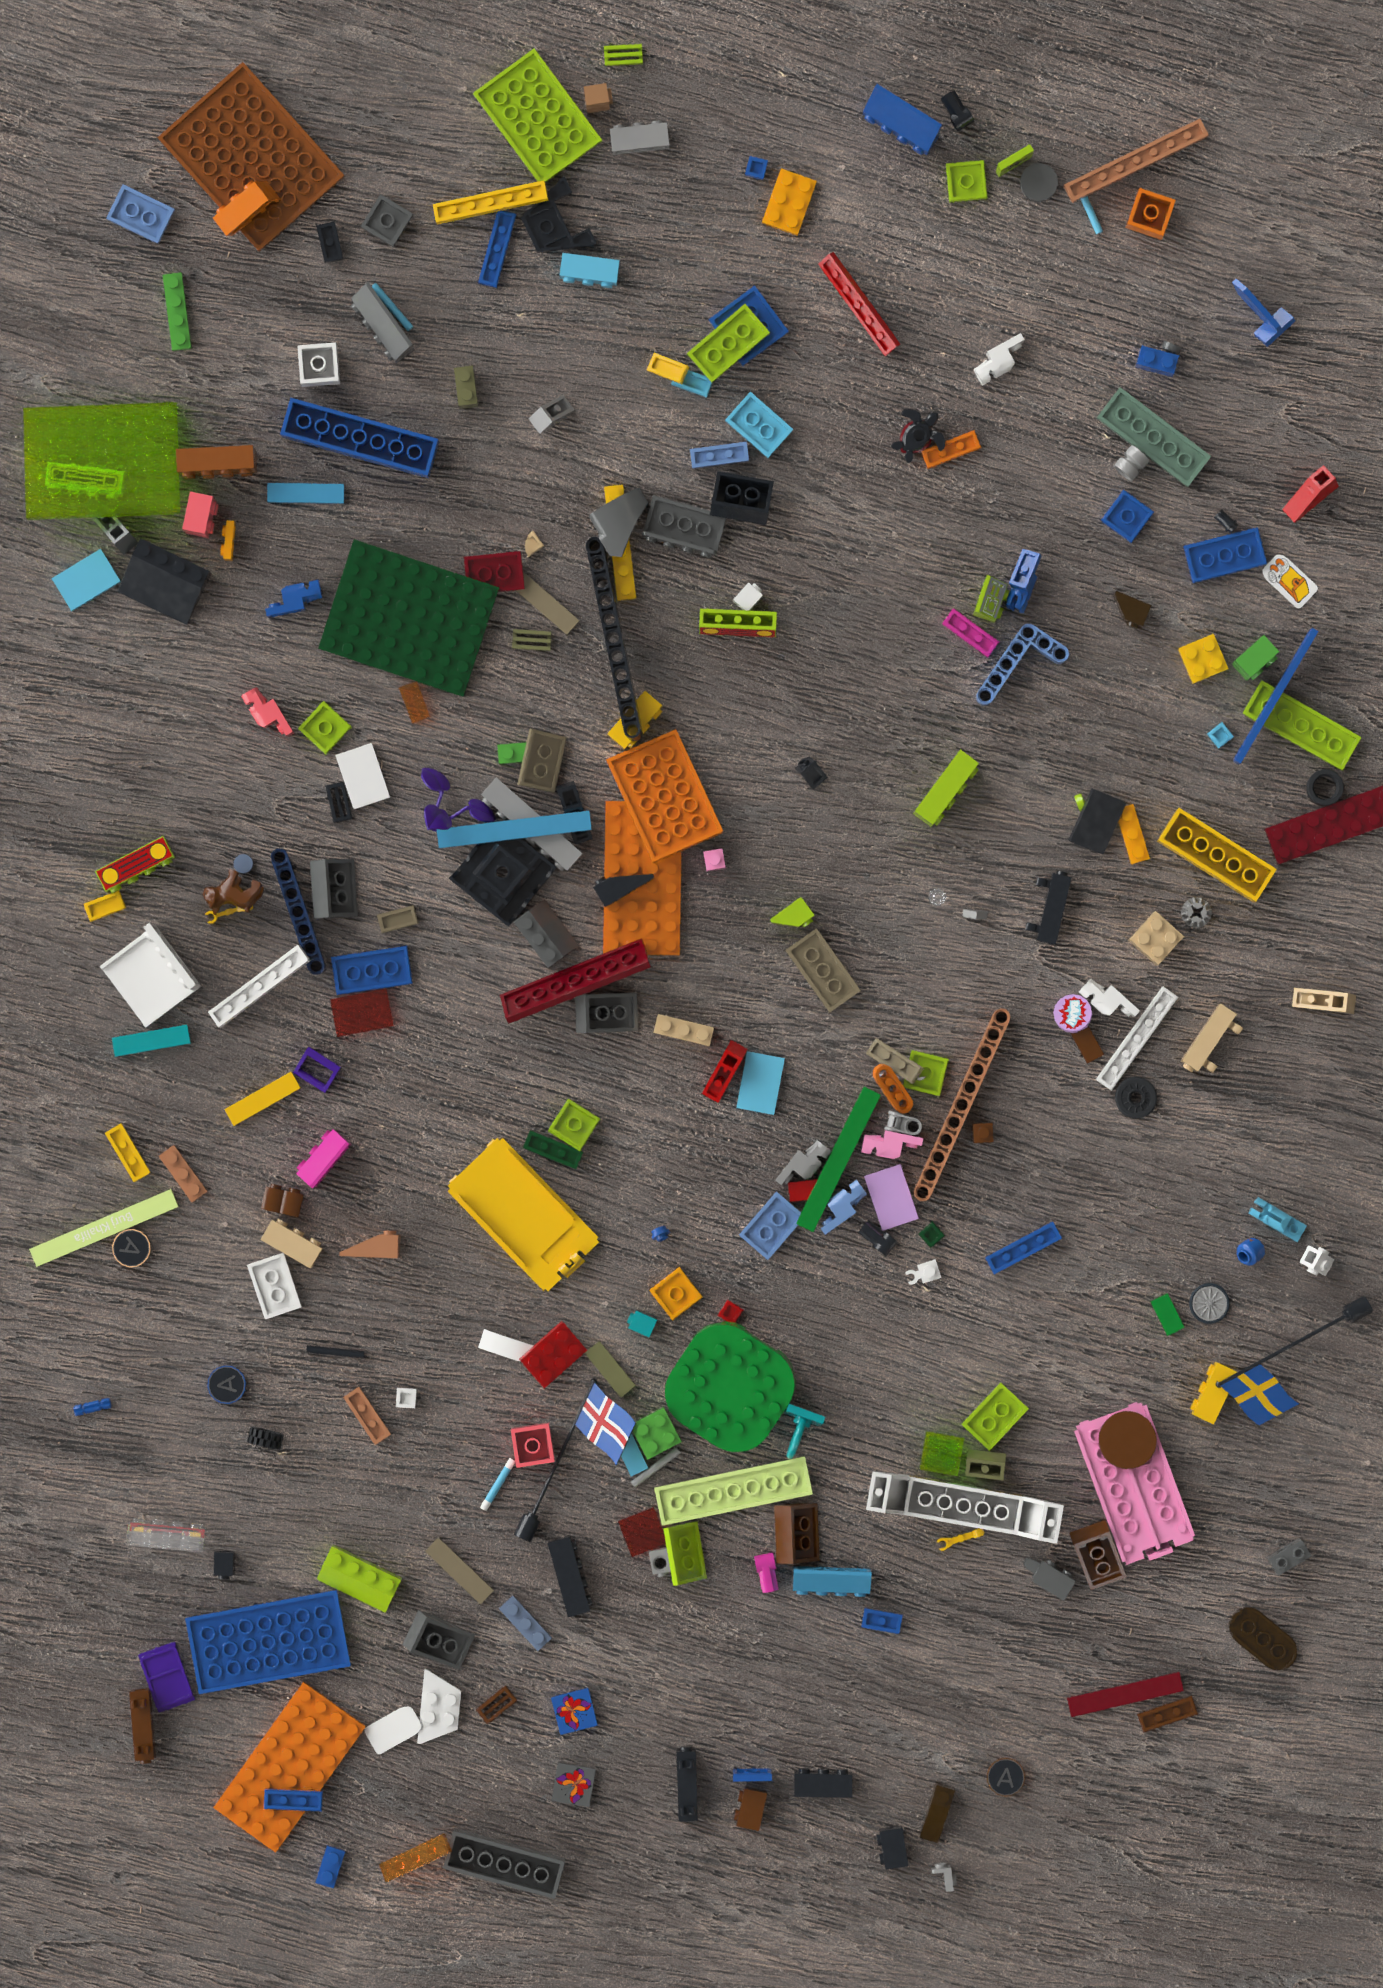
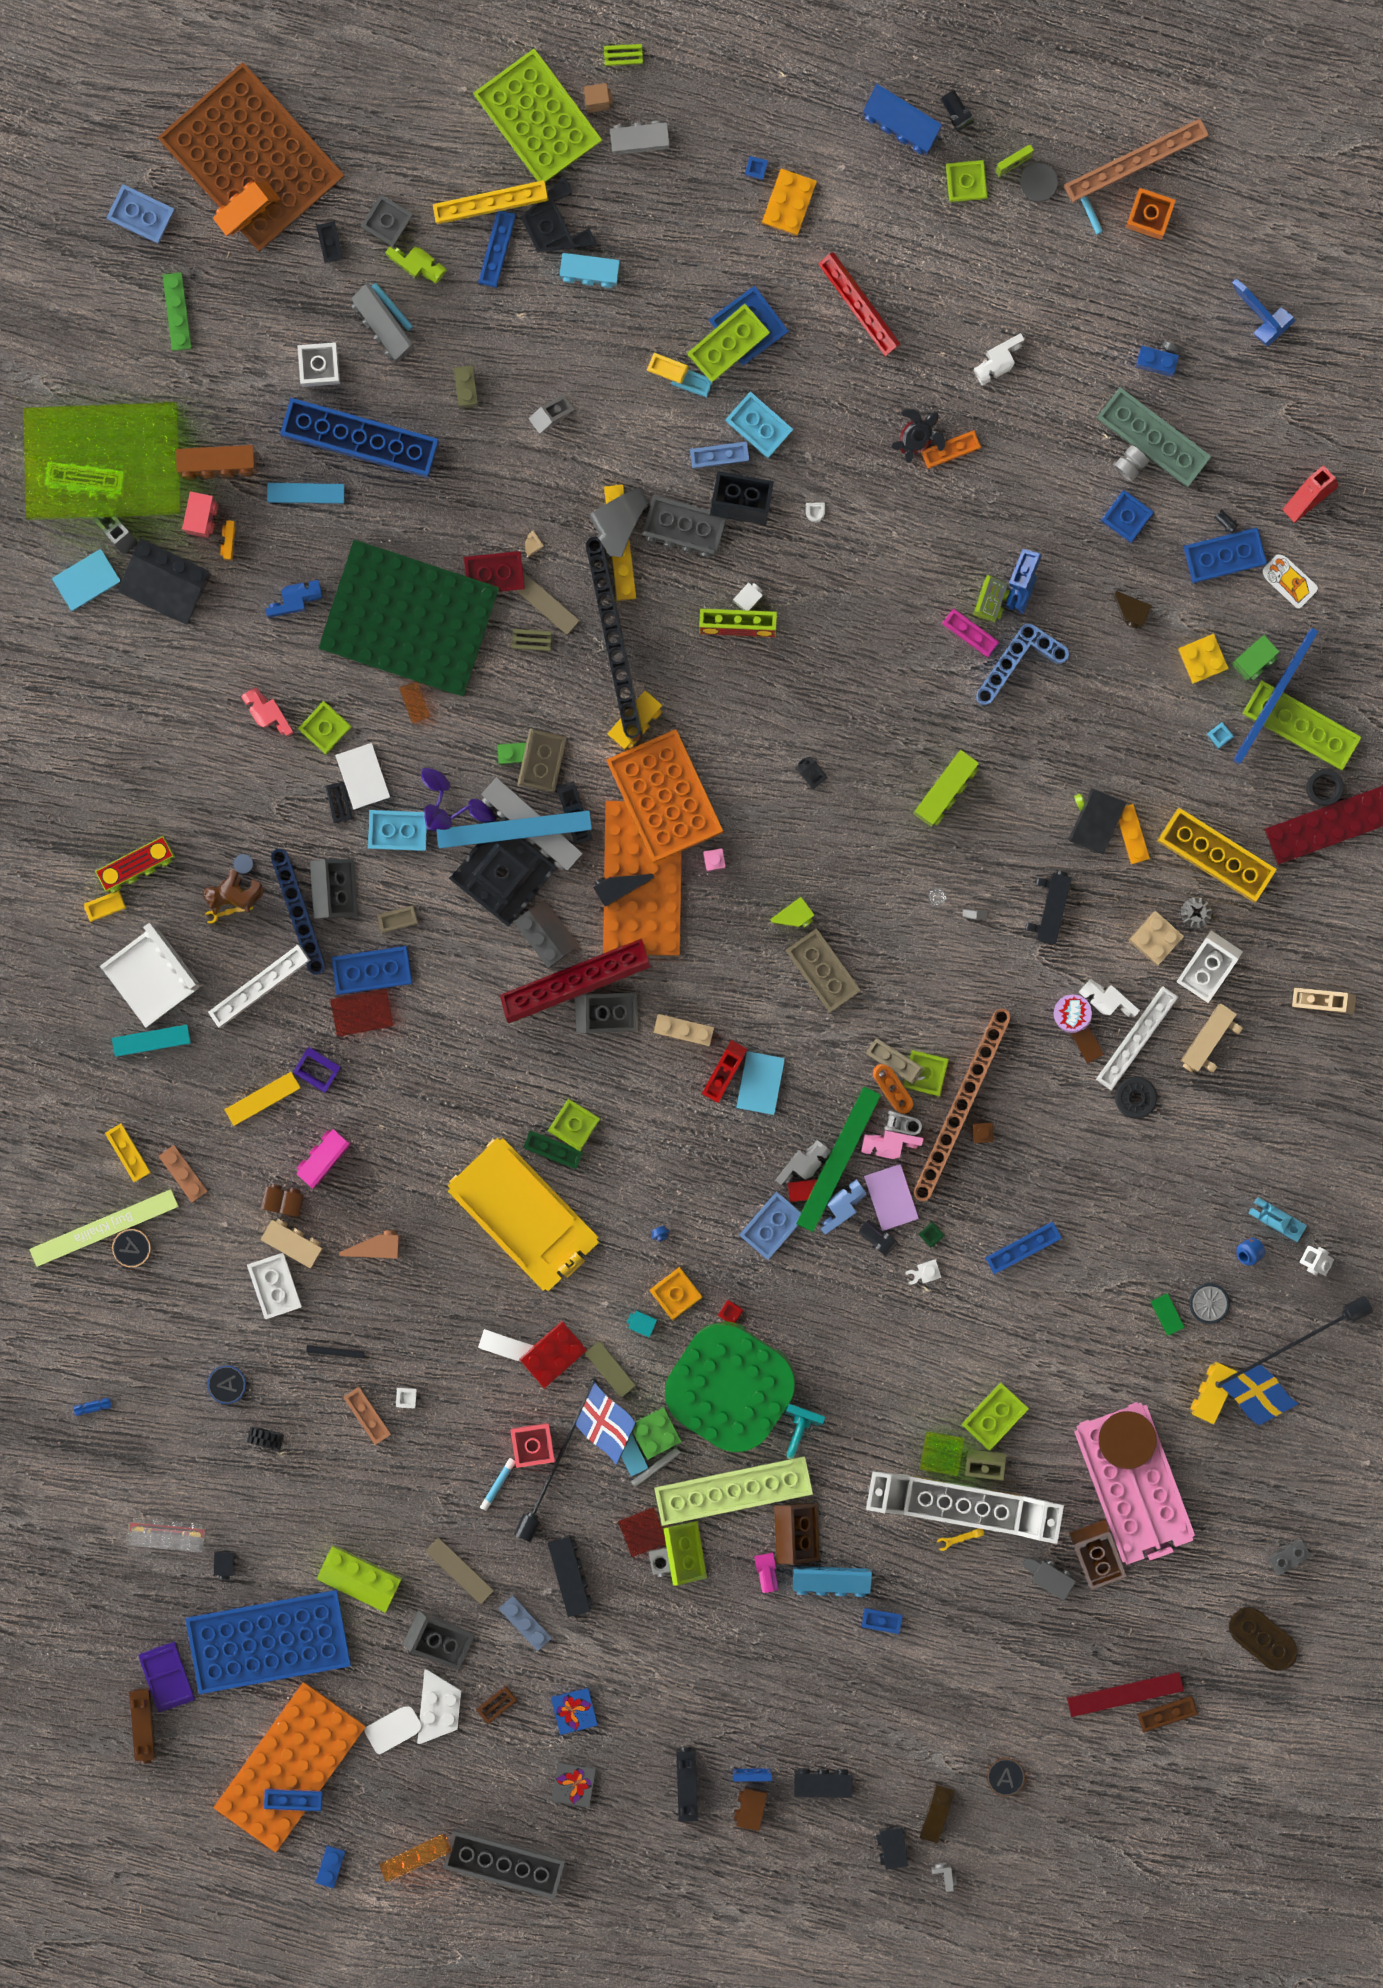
(397, 830): none -> medium azure plate
(416, 263): none -> lime plate
(815, 511): none -> white tile
(1209, 966): none -> white slope

